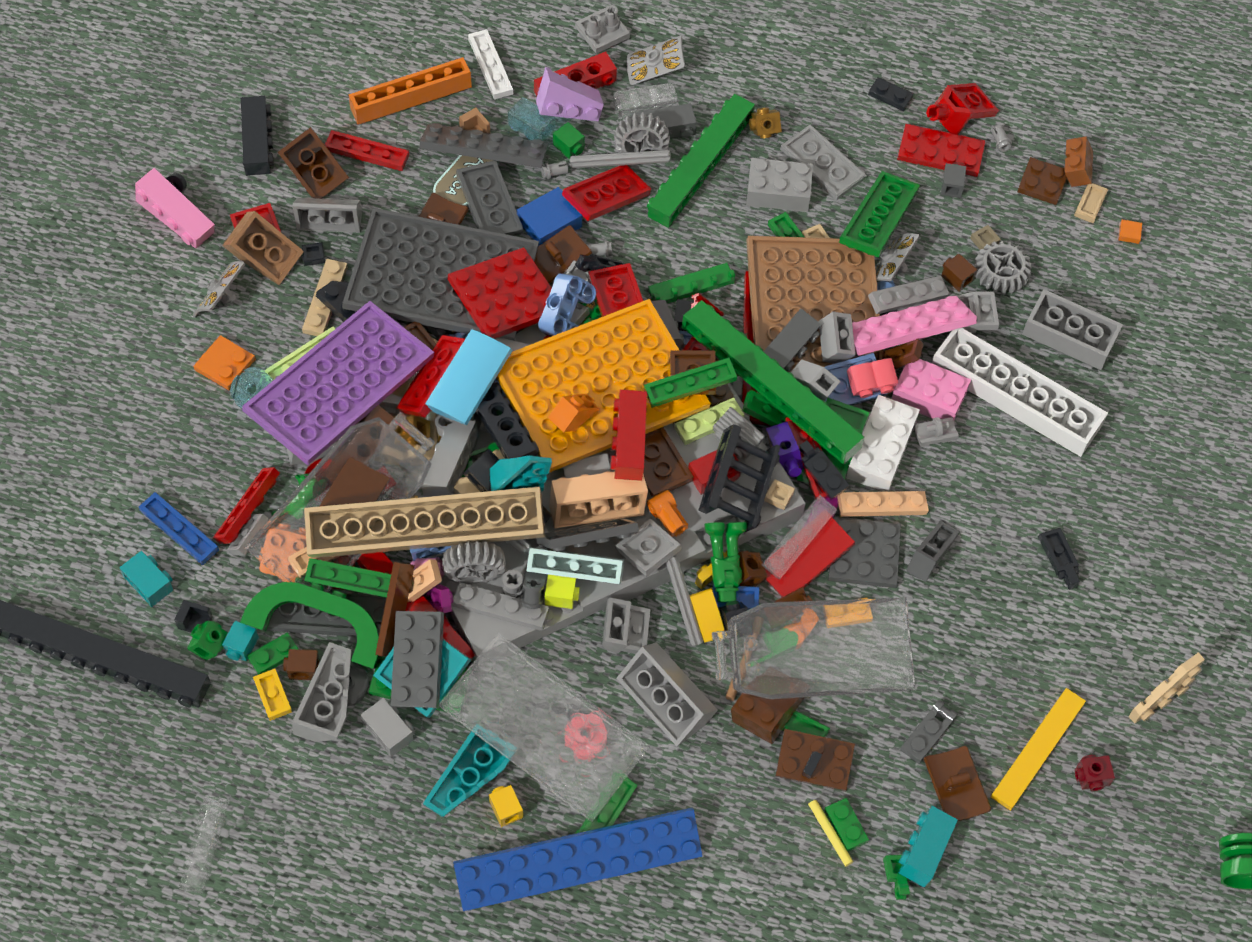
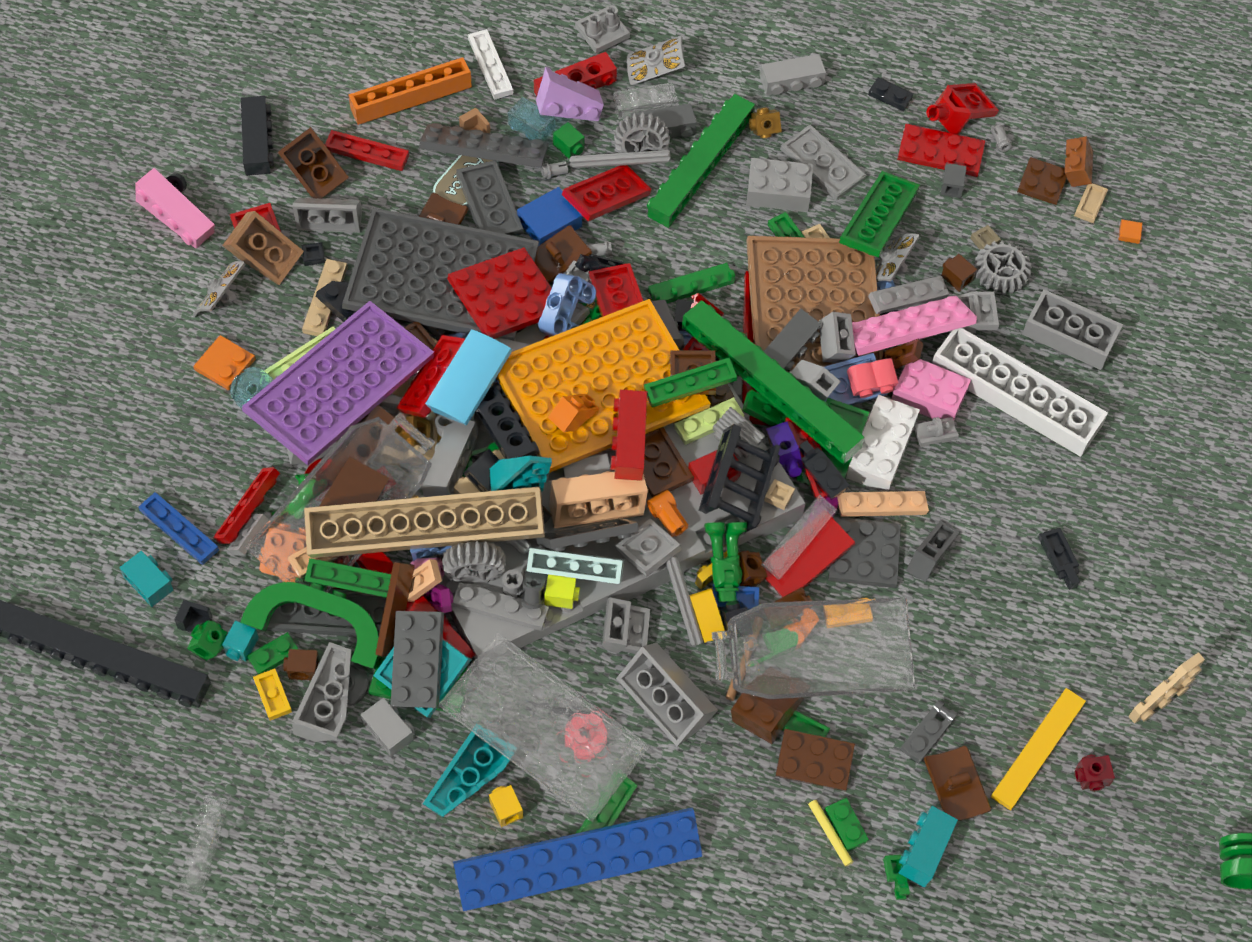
(792, 74): none -> light grey brick
(811, 764): black tile -> none

